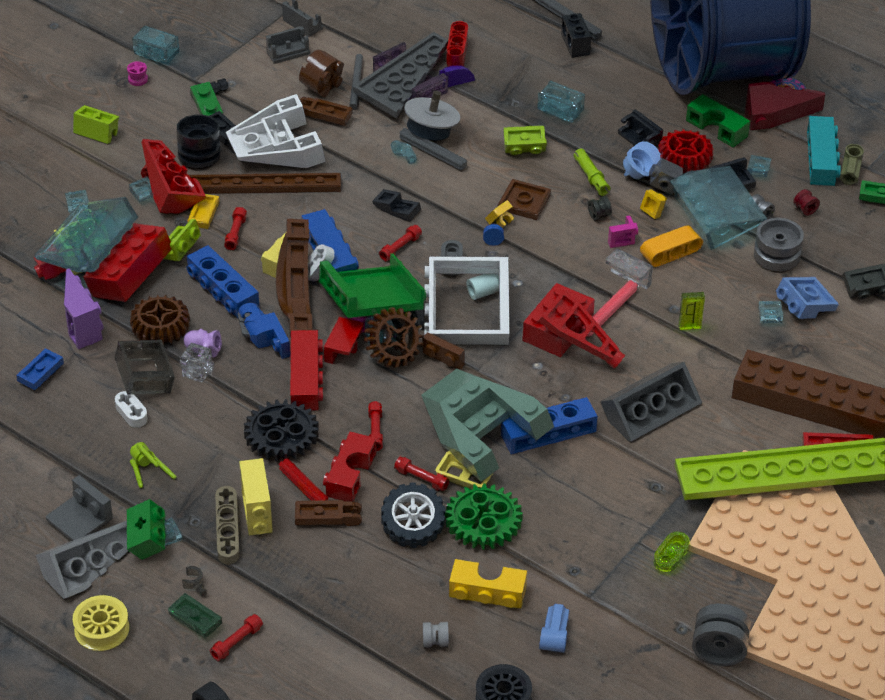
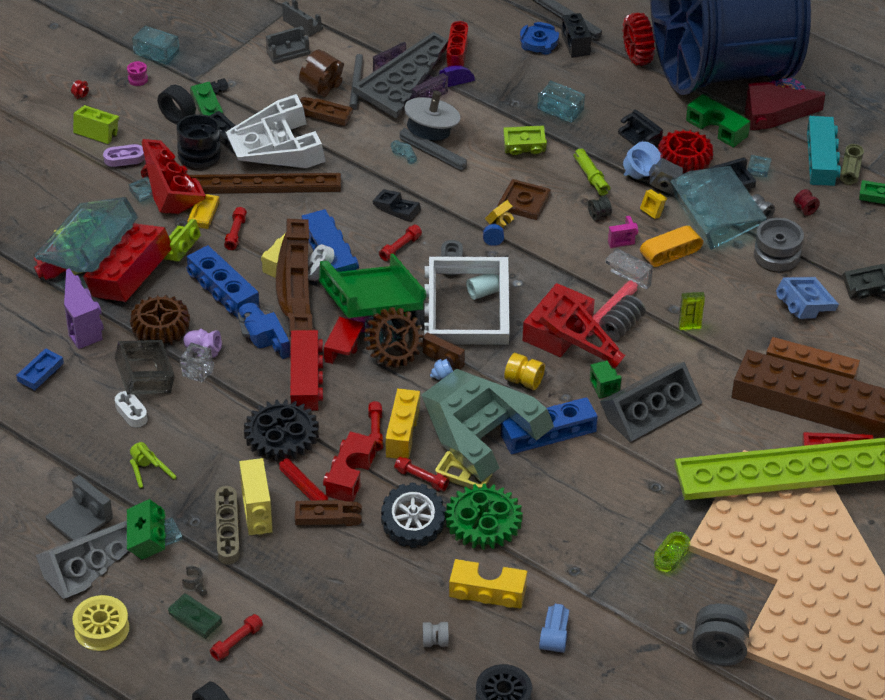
(74, 198): clear light blue plate -> none
(80, 89): none -> red plate
(123, 155): none -> lavender plate
(181, 97): none -> black tyre
(401, 424): none -> yellow arch
(441, 369): none -> light blue plate
(527, 372): none -> yellow wheel
(530, 38): none -> blue plate
(604, 379): none -> green brick
(622, 316): none -> flat silver piece
(638, 38): none -> red gear
(770, 312): clear light blue plate -> none
(814, 358): none -> dark orange brick

